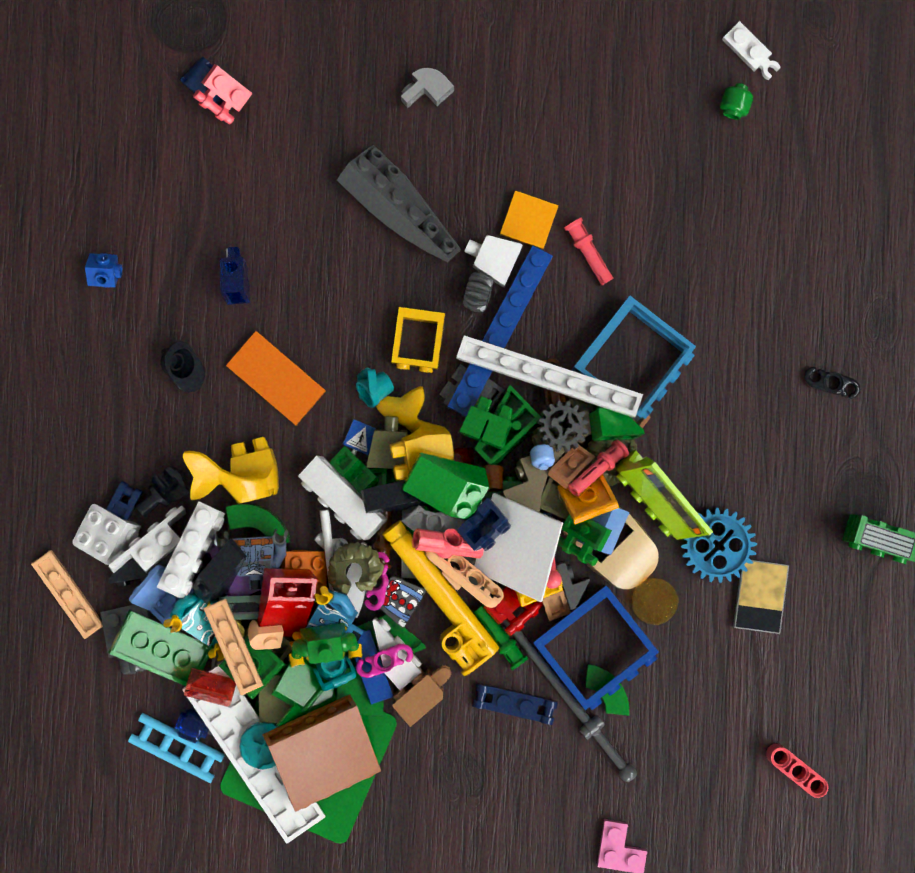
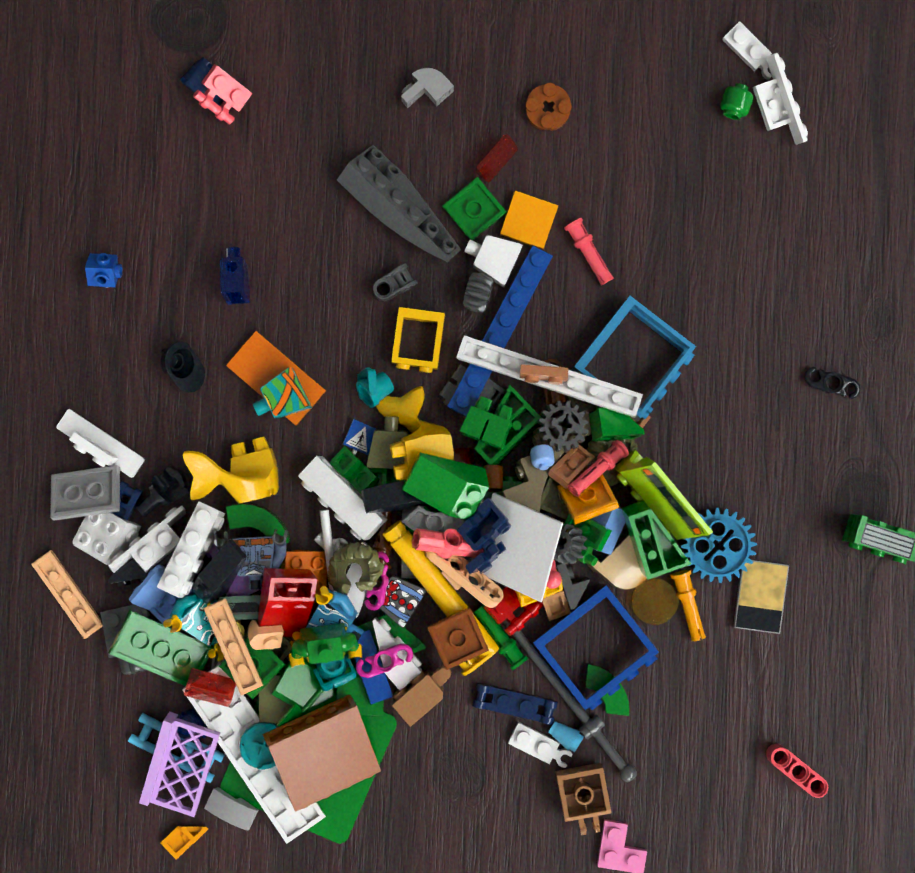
(85, 492): none -> light grey tile
(99, 444): none -> white bracket
(160, 759): none -> lavender fence
(182, 838): none -> light orange slope
(232, 810): none -> light grey slope
(283, 396): none -> torso
(395, 283): none -> dark grey piece
(457, 638): none -> dark orange plate
(474, 209): none -> green tile
(483, 561): none -> dark blue plate
(496, 158): none -> clear red slope
(534, 373): none -> nougat plate
(537, 744): none -> white plate
(551, 94): none -> dark orange plate
(566, 736): none -> medium azure cone
(570, 545): none -> dark grey gear
(592, 805): none -> medium nougat hinge
(652, 543): none -> green wedge
(686, 594): none -> light orange pin
(778, 102): none -> white bracket

